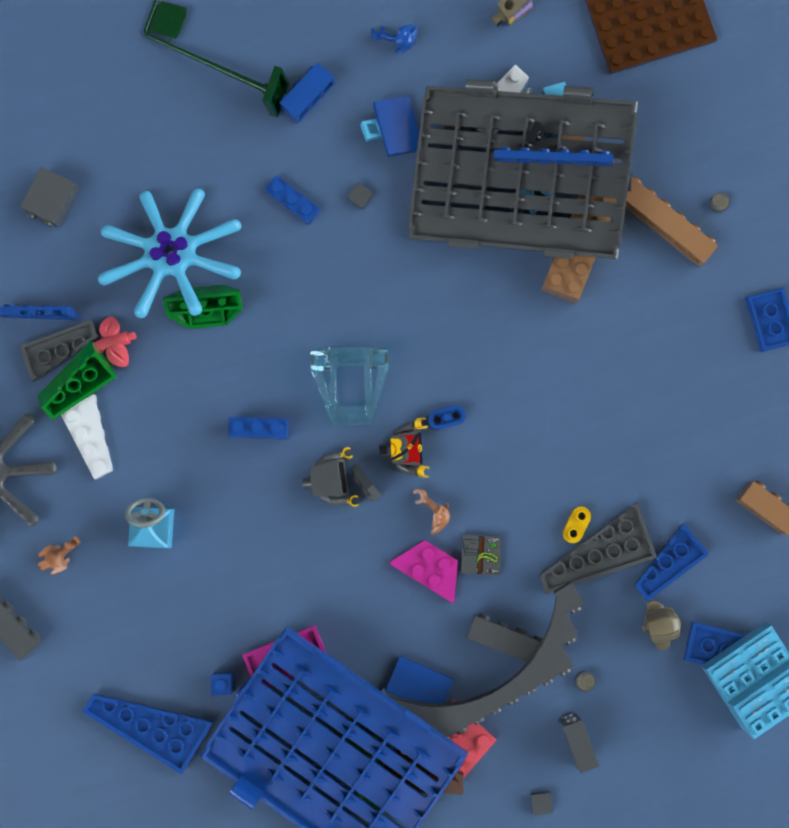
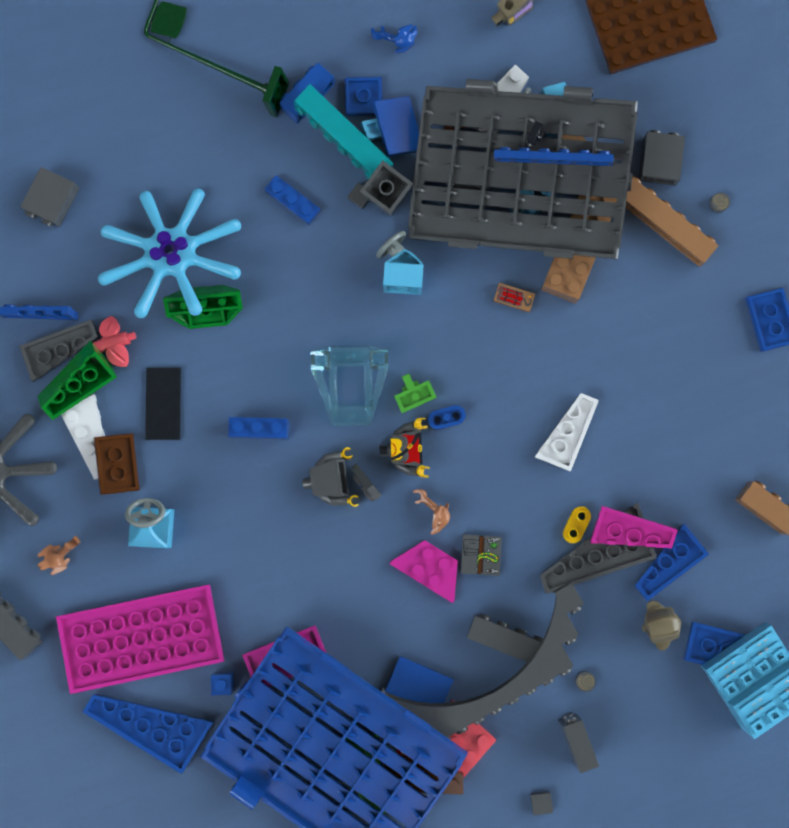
(116, 464): none -> reddish brown tile
(140, 639): none -> dark pink plate
(163, 403): none -> black piece
(340, 131): none -> teal brick
(361, 94): none -> blue tile
(386, 188): none -> dark grey slope
(404, 270): none -> medium azure piece
(414, 394): none -> bright green hinge
(514, 297): none -> tile
(566, 439): none -> white wing
(626, 529): none -> dark pink wing
(661, 158): none -> dark grey brick

